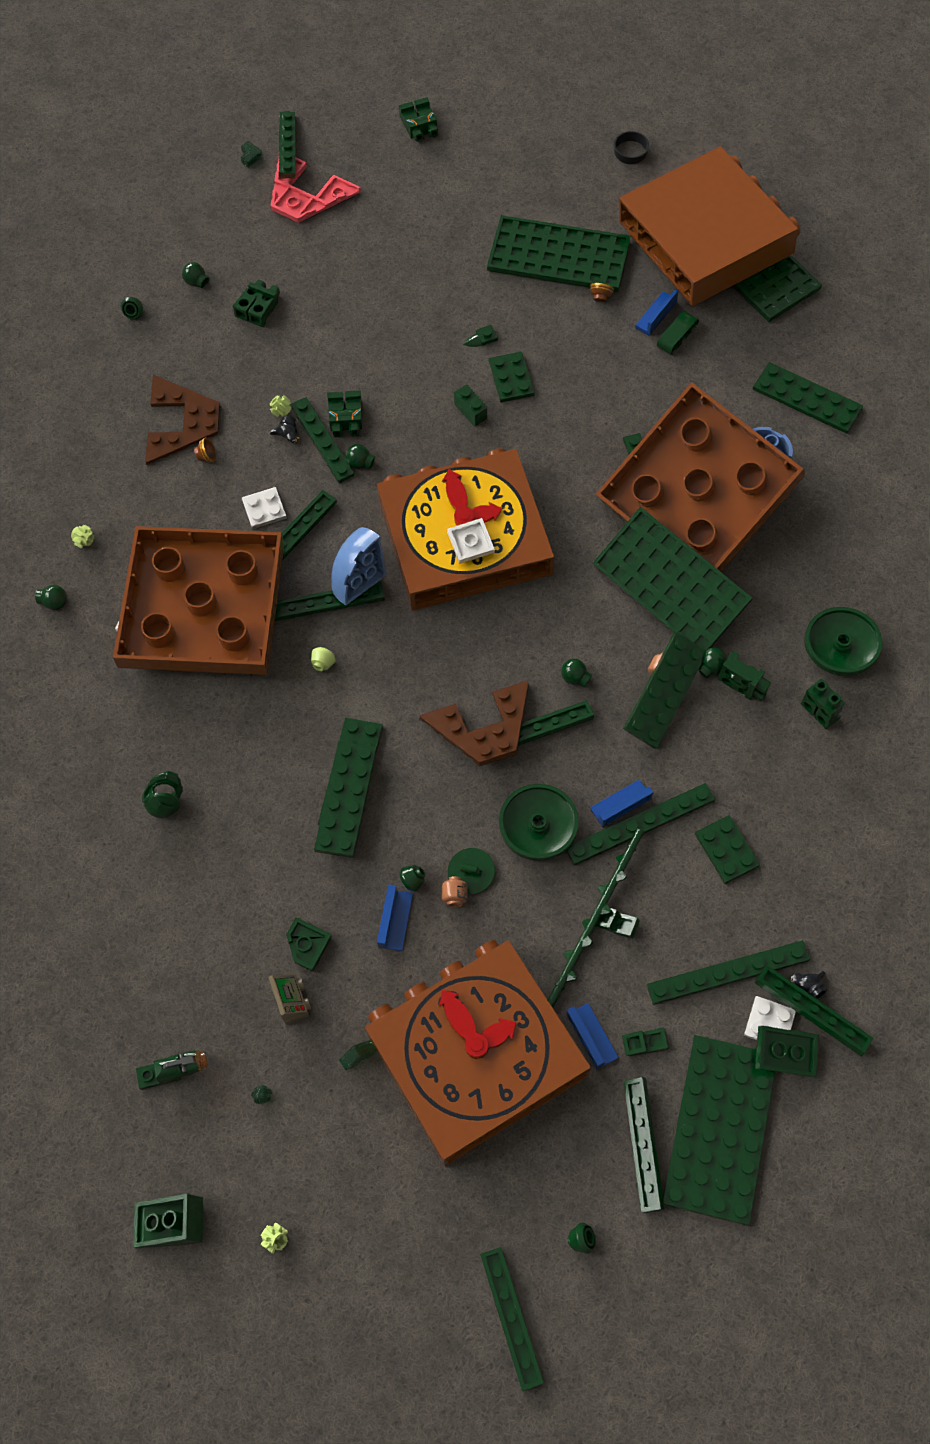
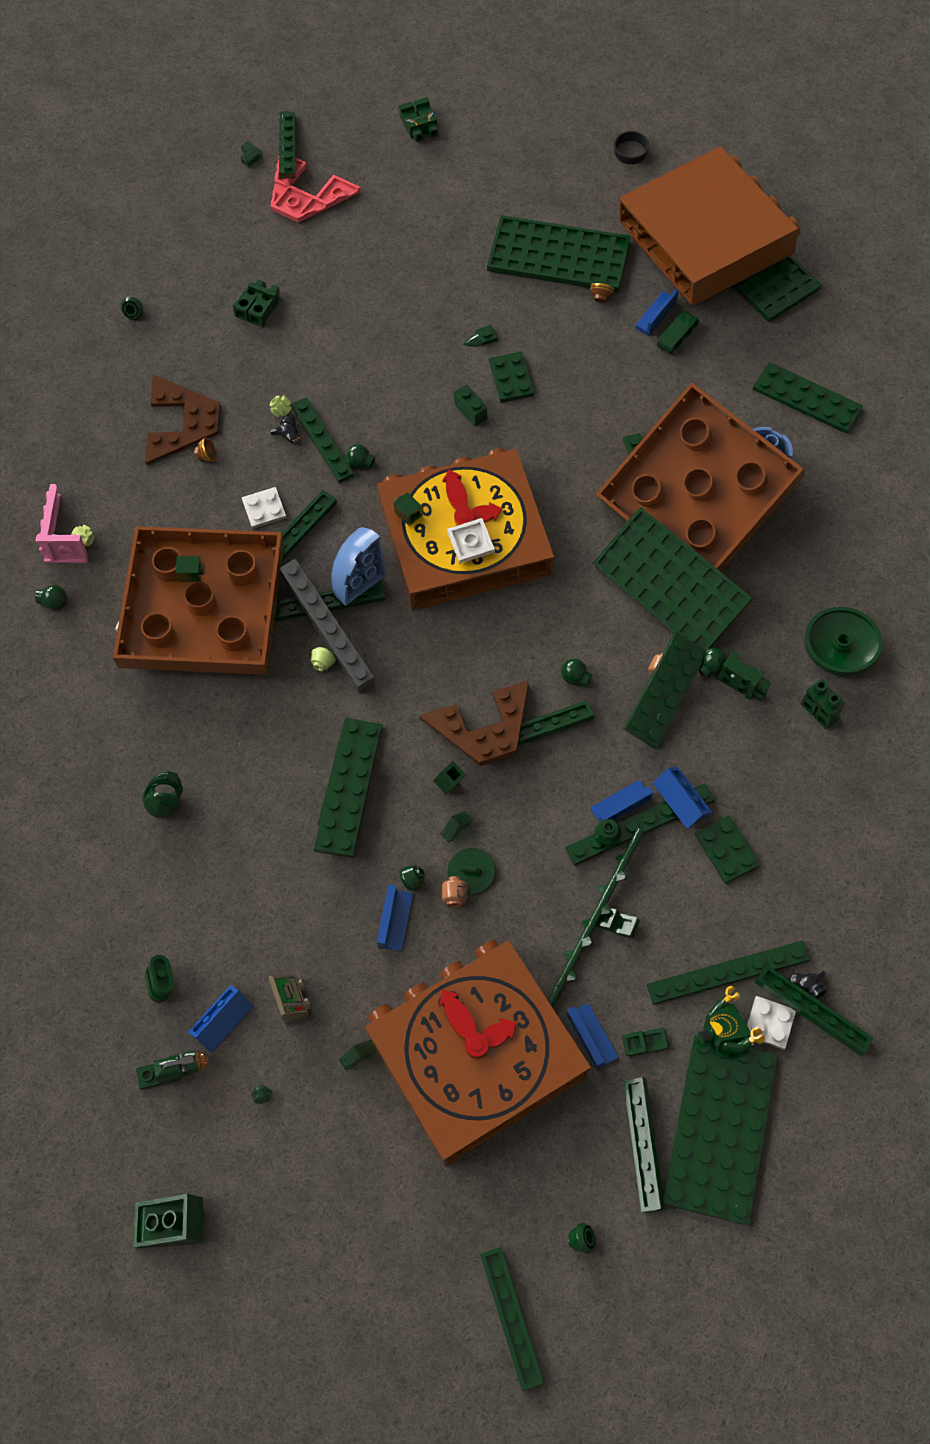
(58, 547): none -> bright pink bracket
(159, 978): none -> dark green brick
(189, 569): none -> dark green brick
(195, 275): dark green piece -> none
(221, 1018): none -> blue panel
(274, 1237): yellowish green gear -> none
(307, 943): dark green plate -> none
(327, 626): none -> dark grey brick
(345, 419): dark green hips -> none
(408, 508): none -> dark green brick
(449, 777): none -> dark green brick
(455, 826): none -> clear green piece
(538, 822): dark green dish -> none
(607, 836): none -> dark green cone
(681, 796): none -> blue panel
(726, 1027): none -> dark green torso
(787, 1051): dark green plate -> none

